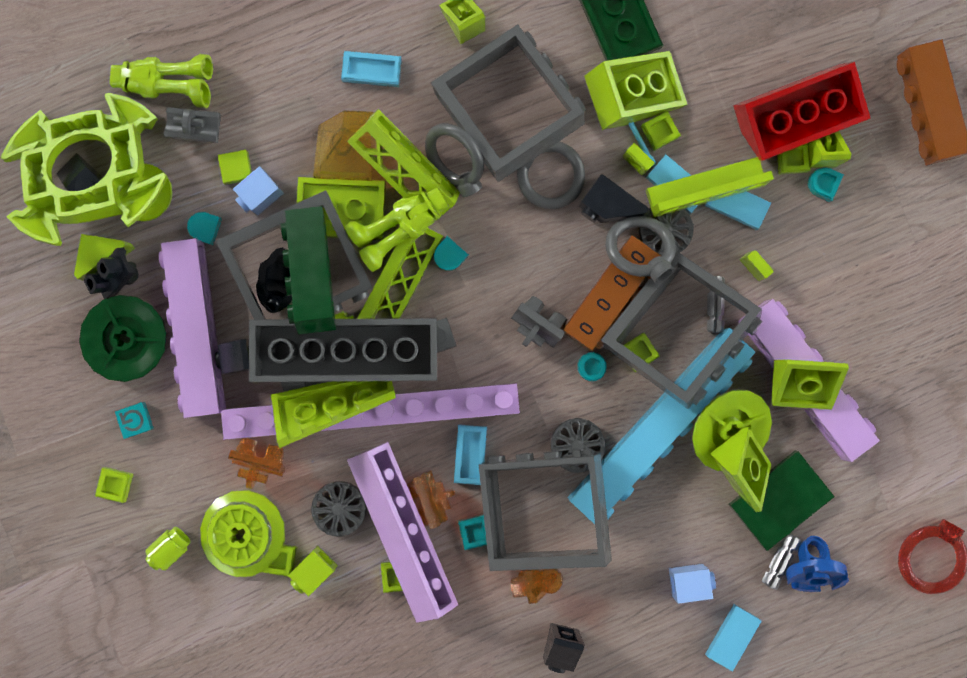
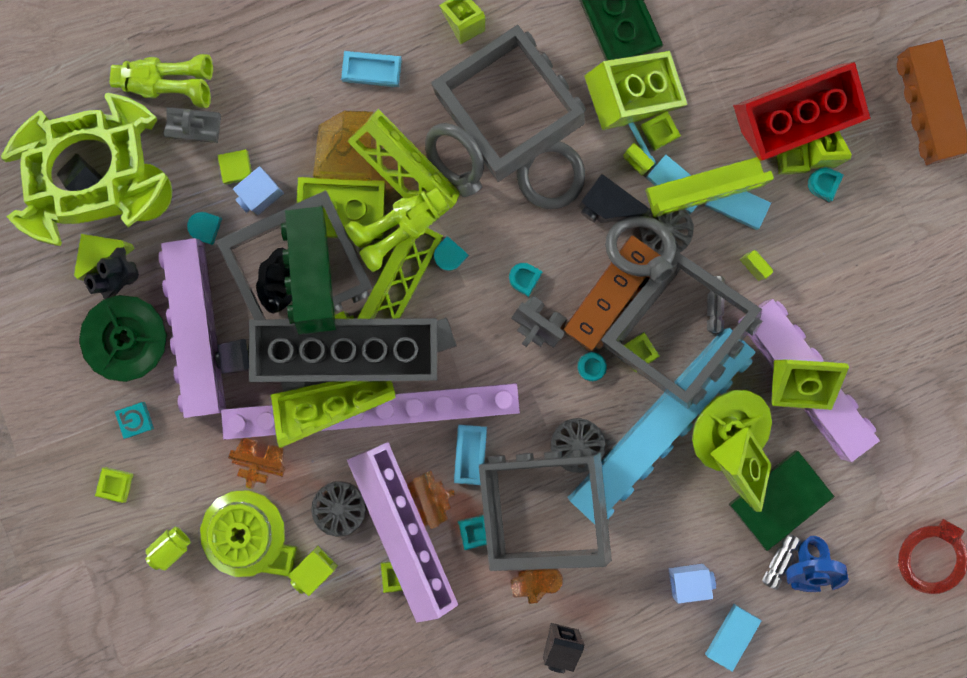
(524, 278): none -> teal tile

